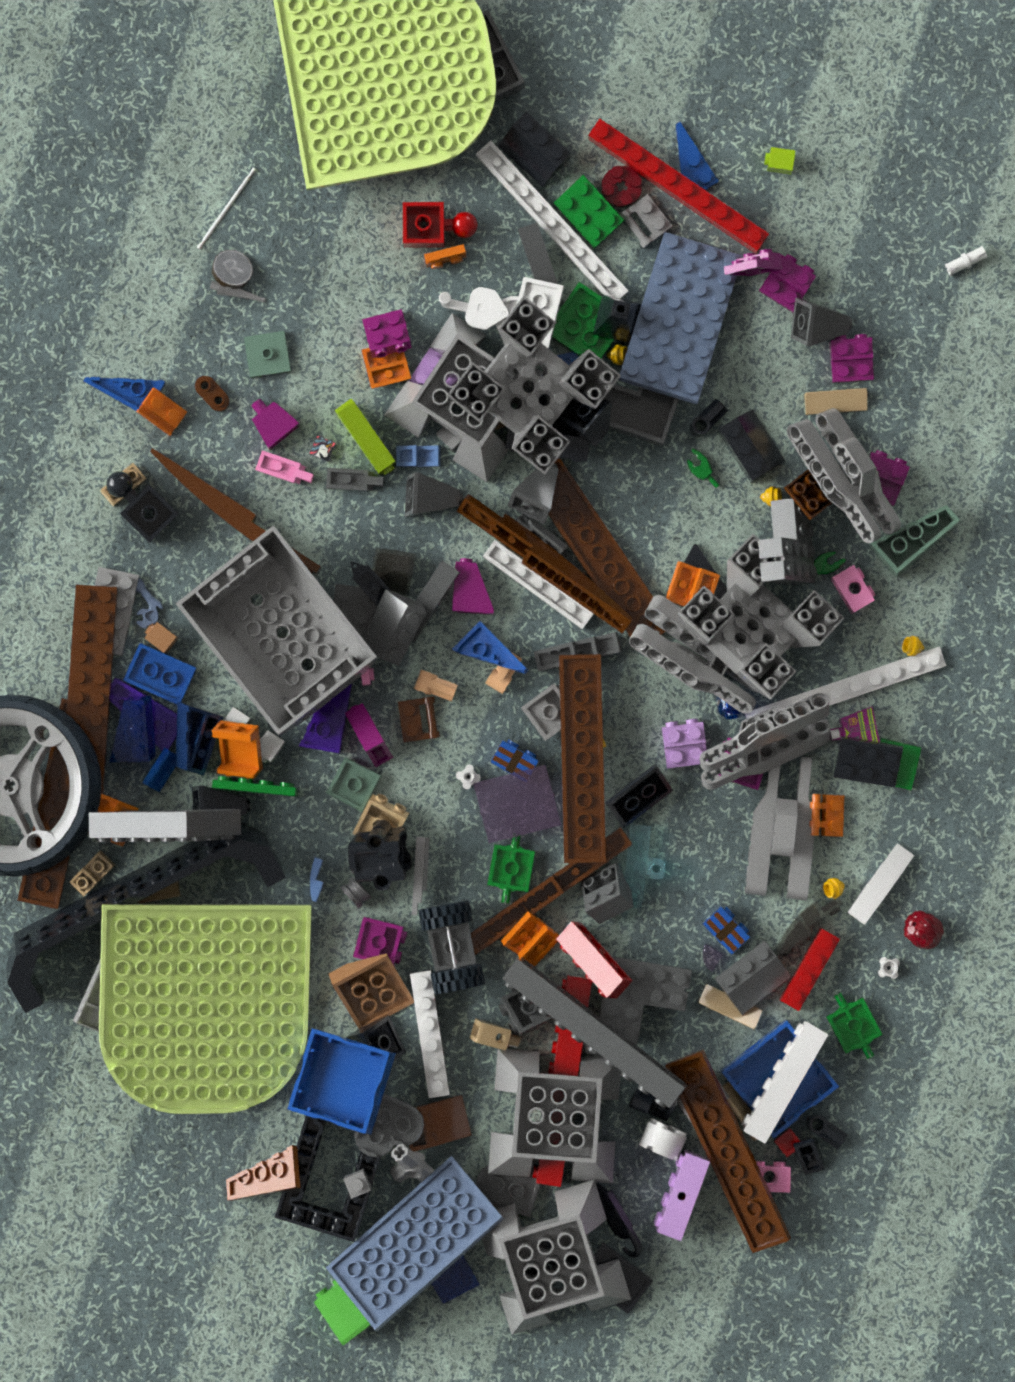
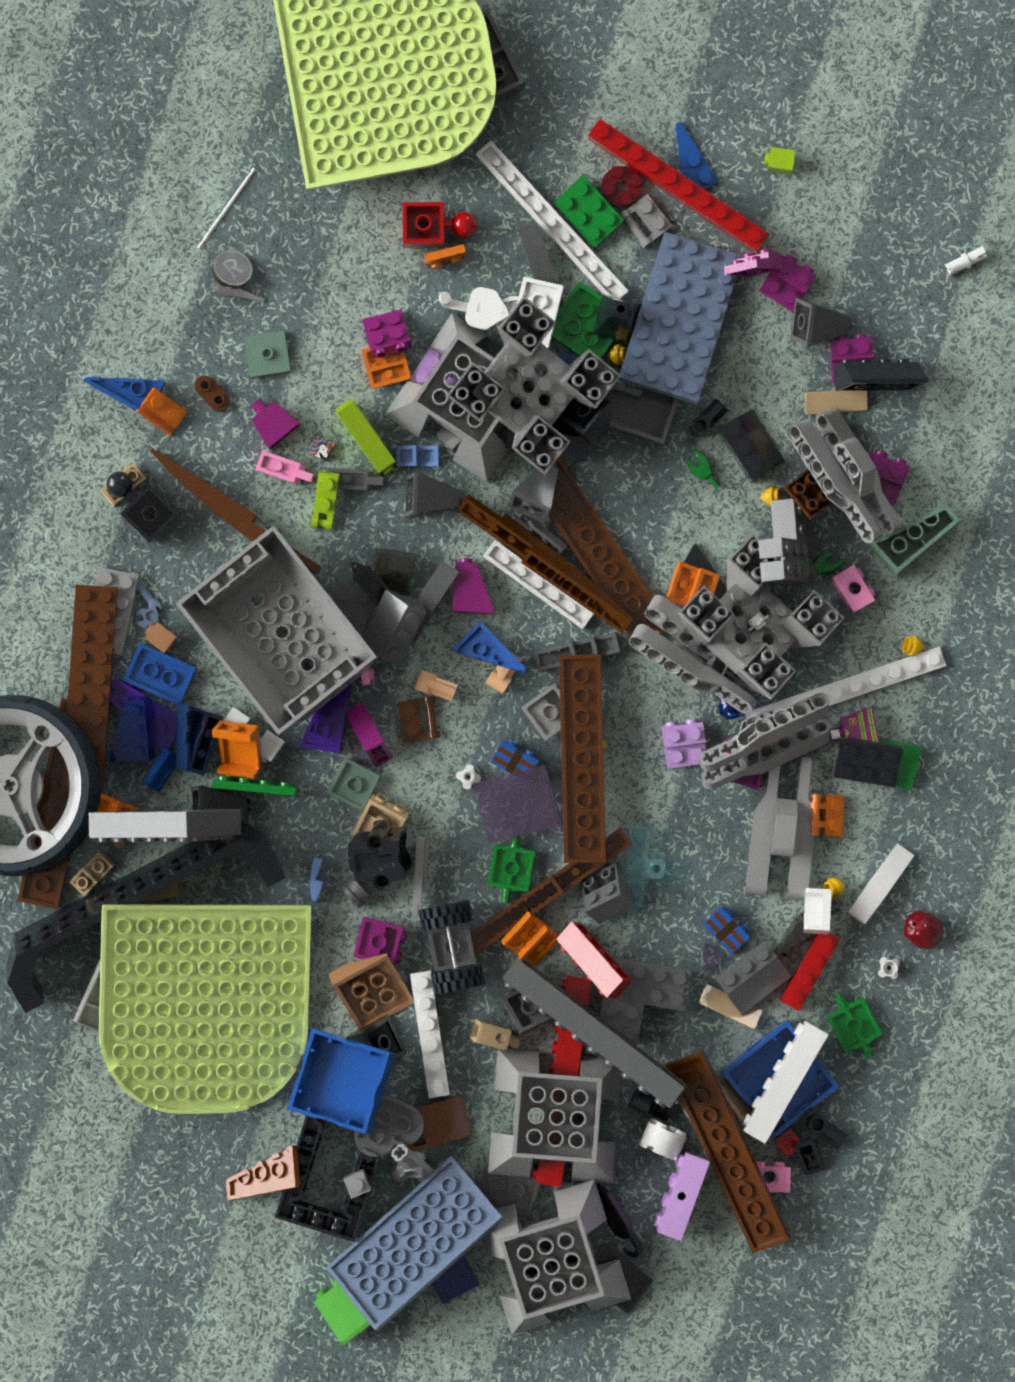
(325, 499): none -> lime plate
(534, 149): black slope -> none
(639, 796): black slope -> none
(757, 621): none -> white plate
(817, 911): none -> white panel
(878, 375): none -> black slope

